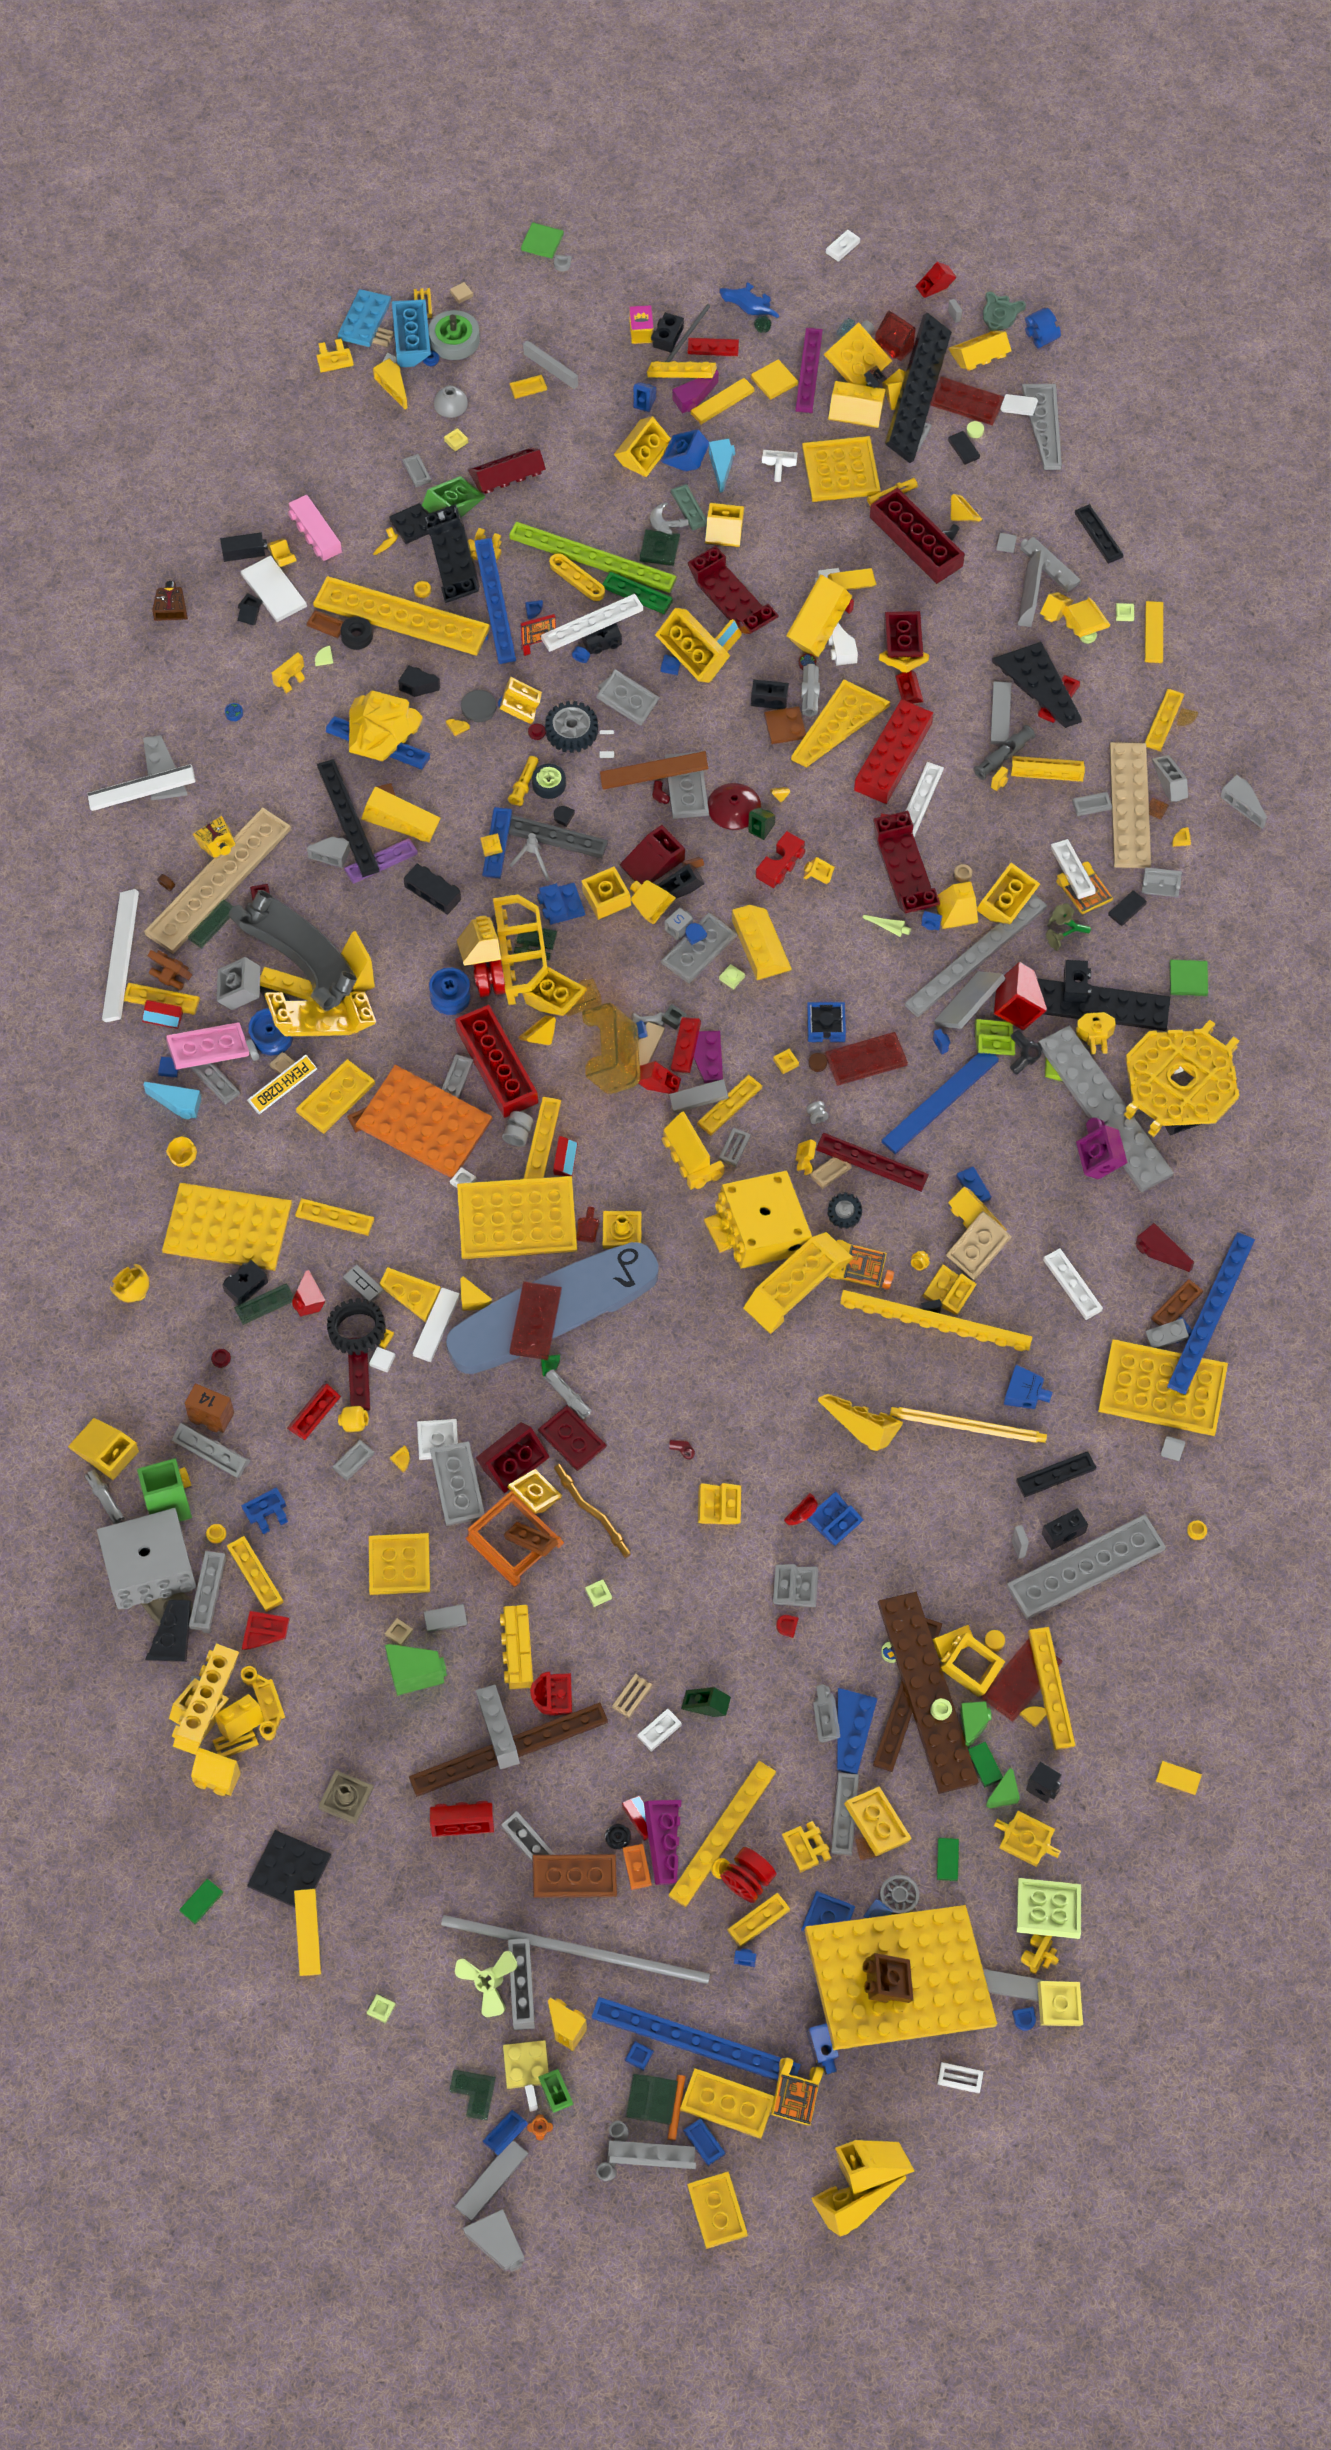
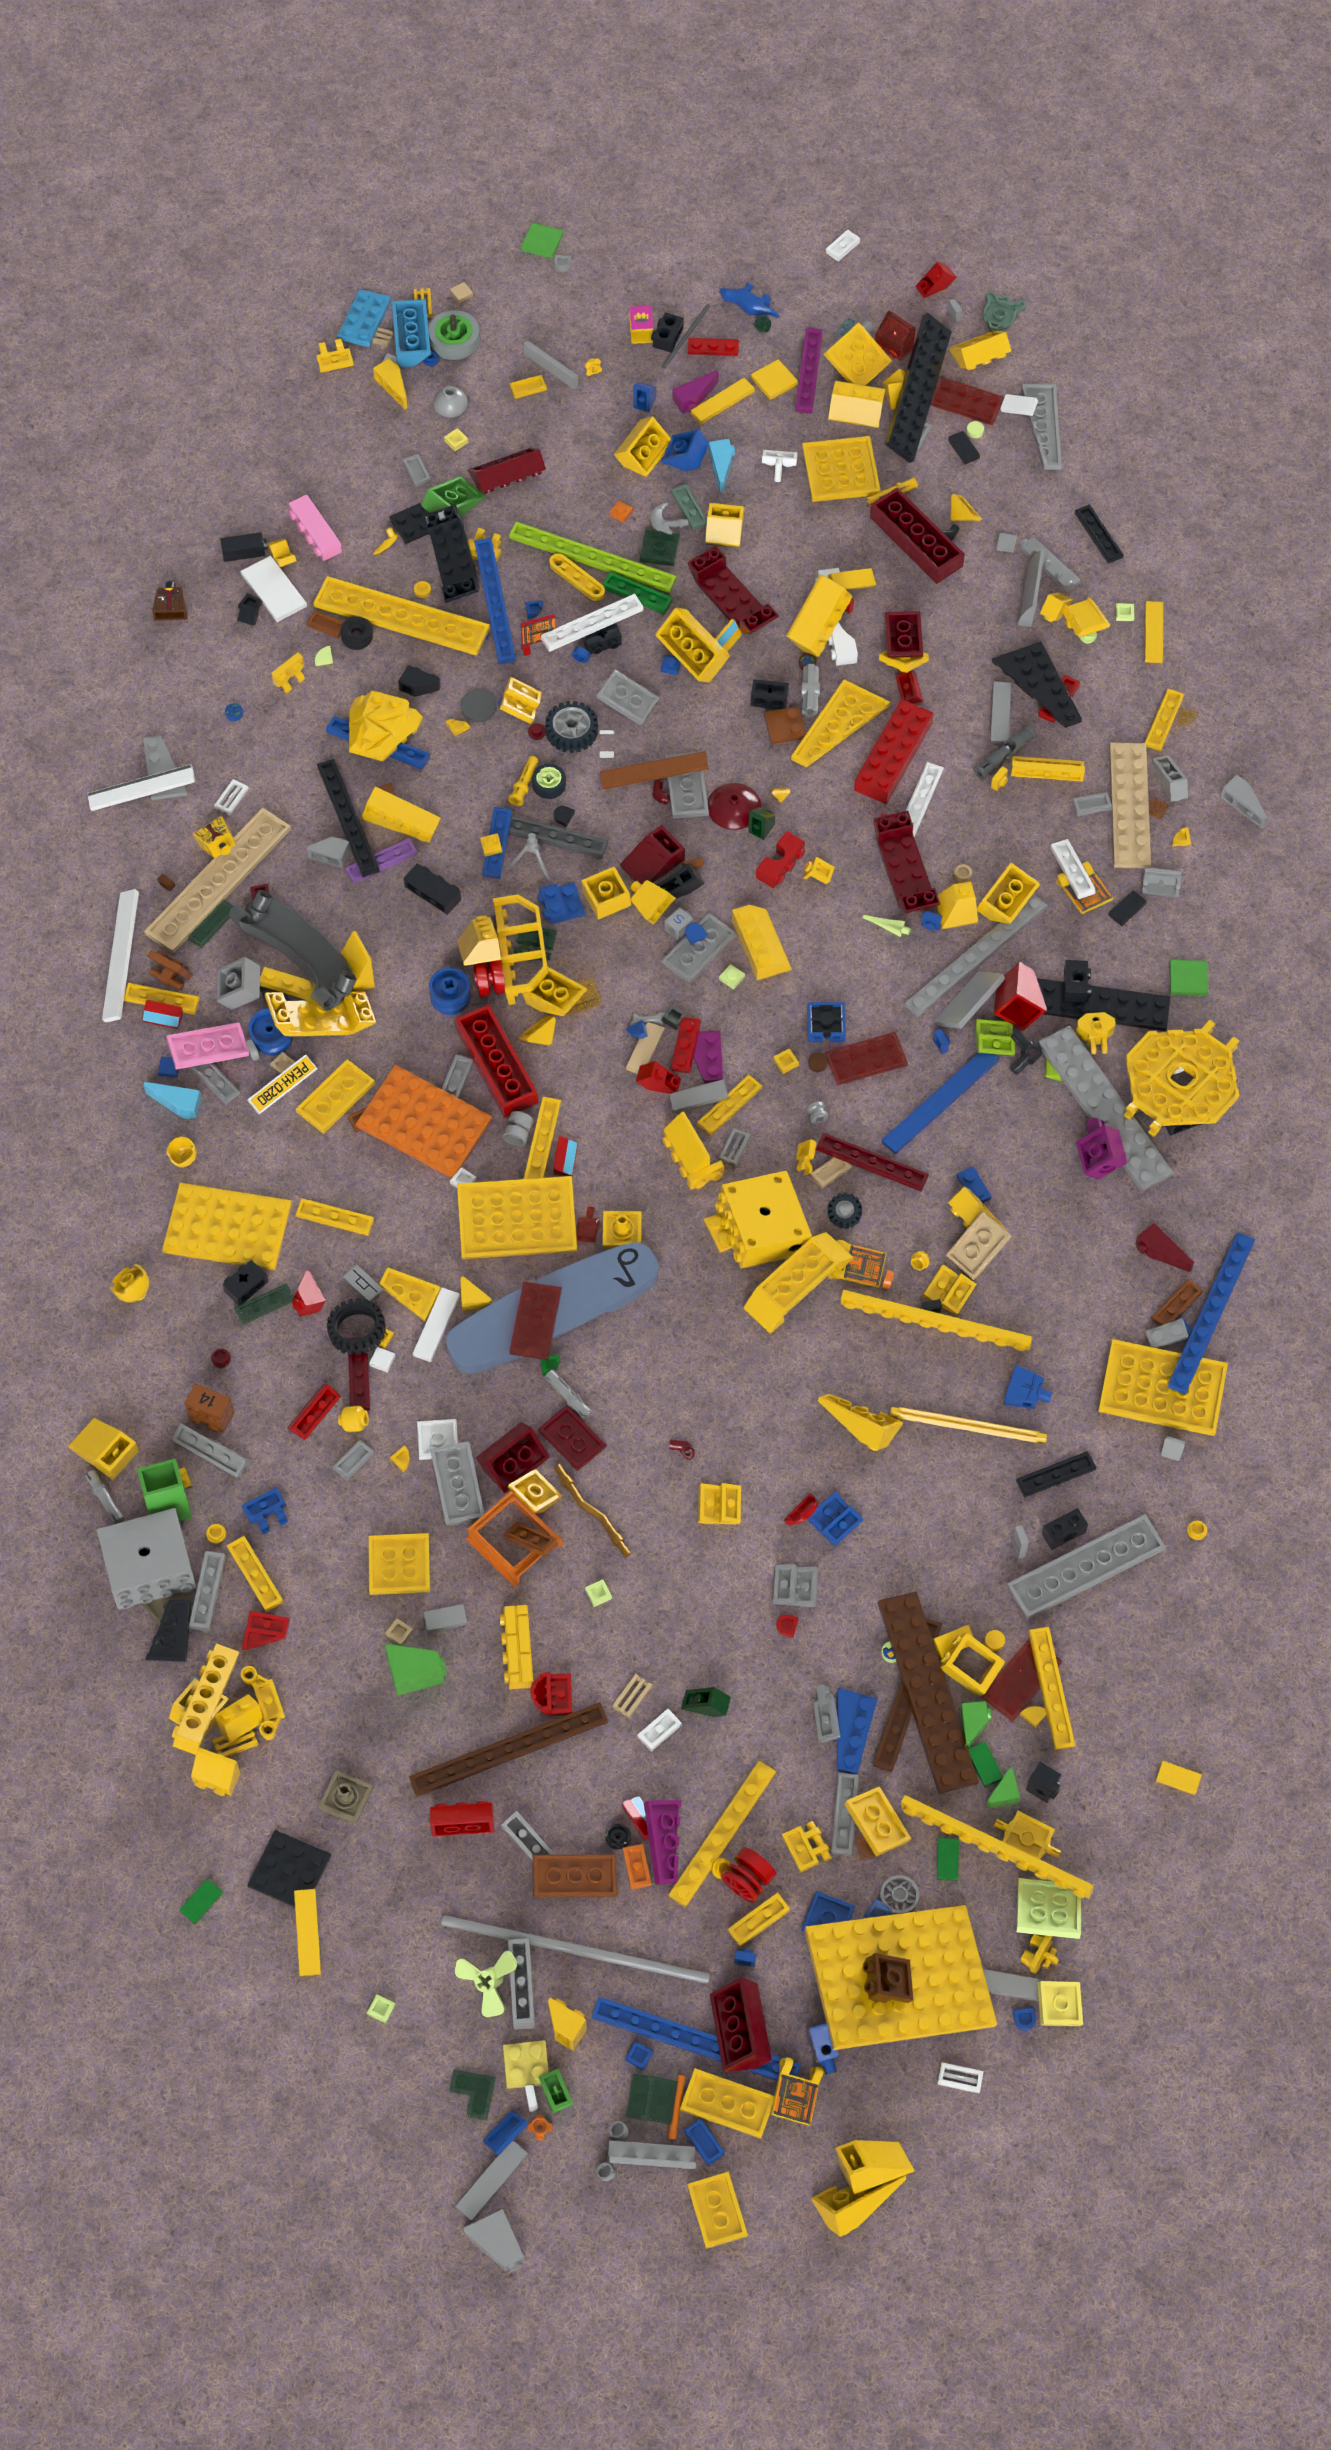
(245, 788): none -> white tile
(497, 1727): light grey brick -> none
(593, 363): none -> yellow plate
(619, 1059): clear yellow windscreen -> none
(621, 511): none -> orange plate
(681, 369): yellow plate -> none
(740, 2026): none -> dark red slope
(874, 377): black plate -> none
(941, 1709): yellowish green tile -> none
(1002, 1850): none -> yellow plate
(1042, 327): blue brick -> none
(1063, 915): olive plant -> none
(1073, 1284): white plate -> none

